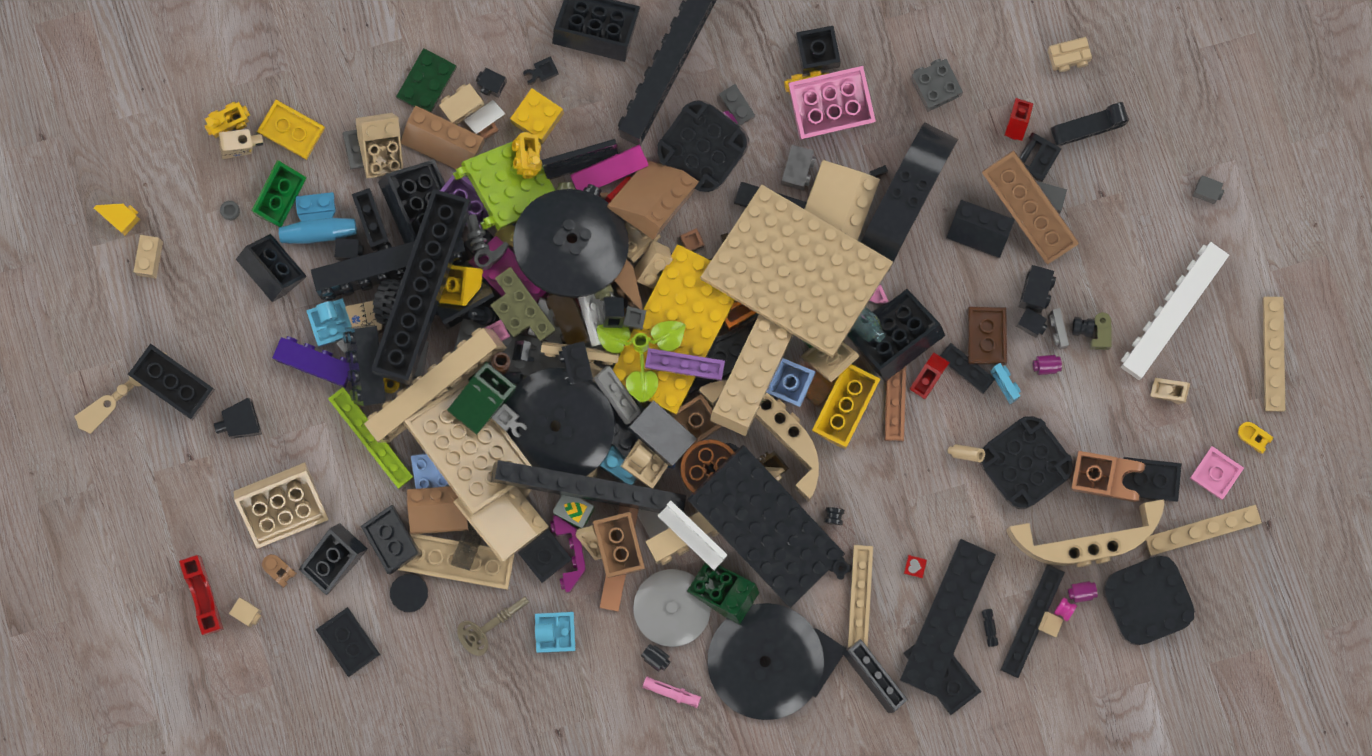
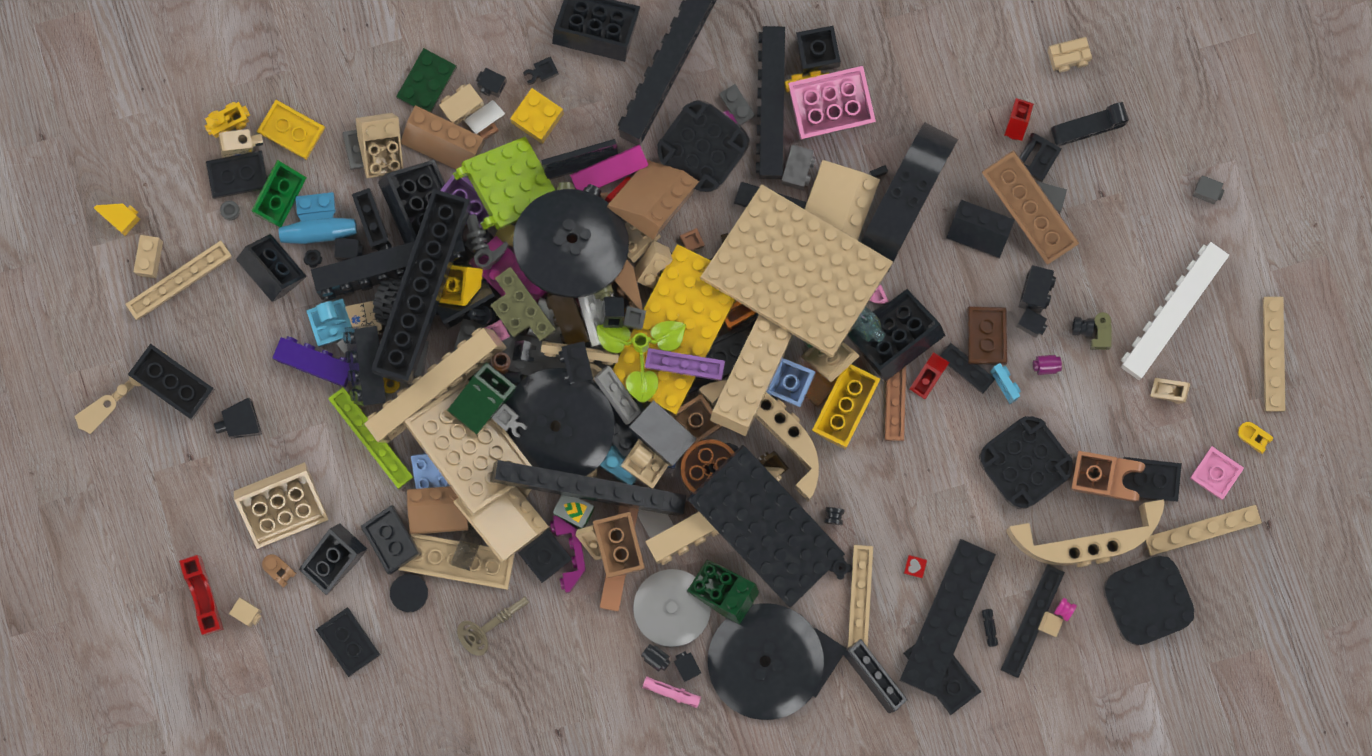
(178, 280): none -> tan plate
(237, 174): none -> black tile
(313, 263): none -> black plate
(528, 161): yellow brick -> none
(555, 632): medium azure plate -> none
(687, 666): none -> black brick
(692, 535): white fence -> none
(772, 102): none -> black brick
(936, 84): dark grey brick -> none
(967, 453): tan cylinder -> none
(1060, 336): light grey plate -> none
(1082, 592): magenta brick -> none

